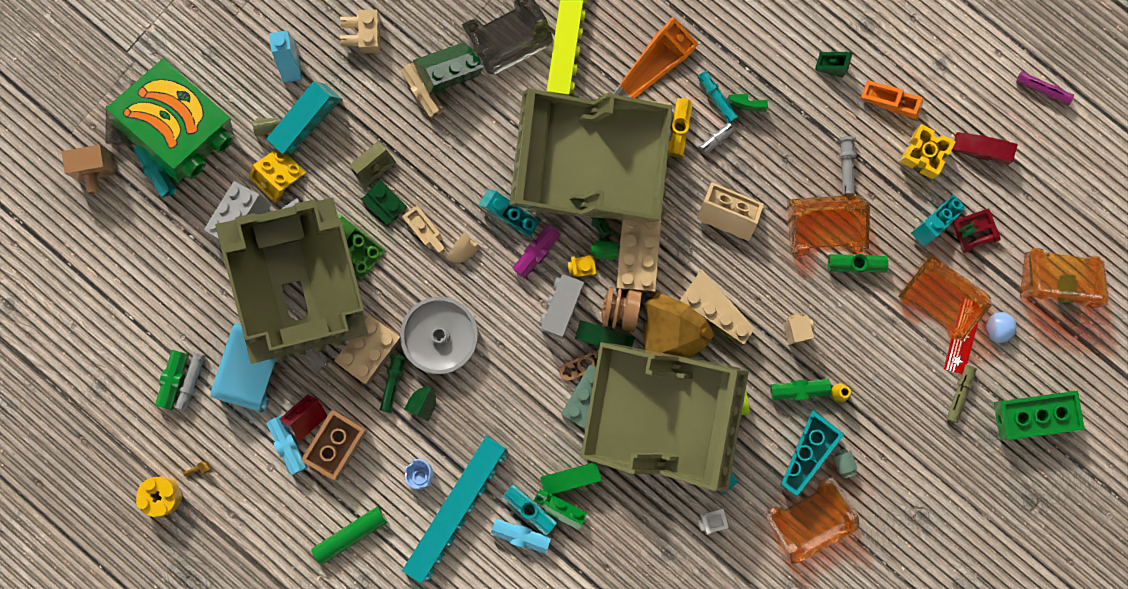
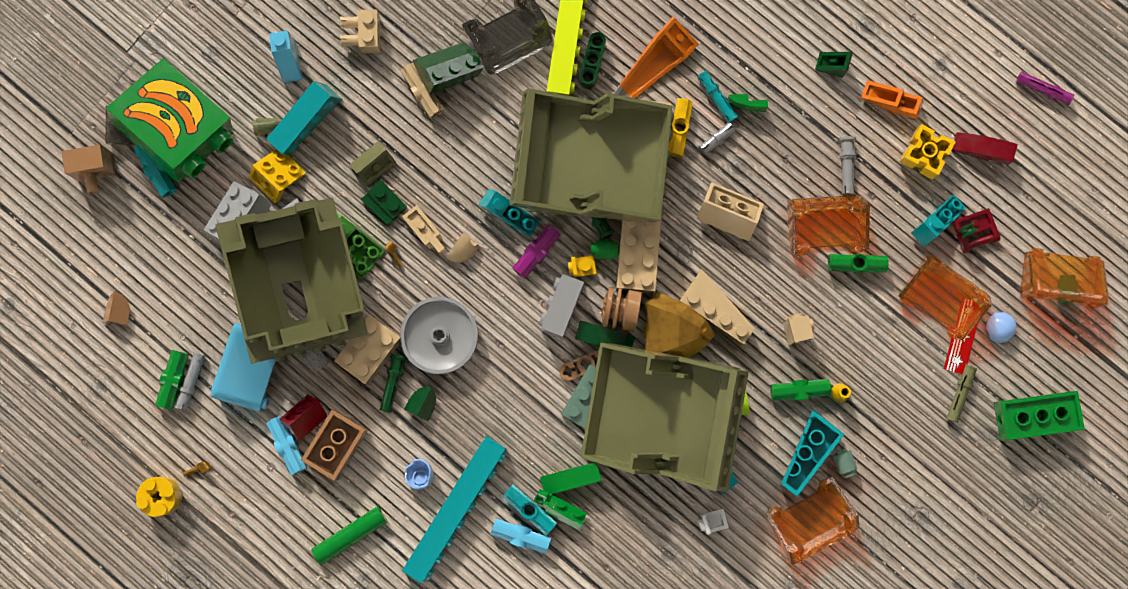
(117, 309): none -> medium nougat brick
(390, 248): none -> pearl gold hand
(596, 52): none -> dark green beam

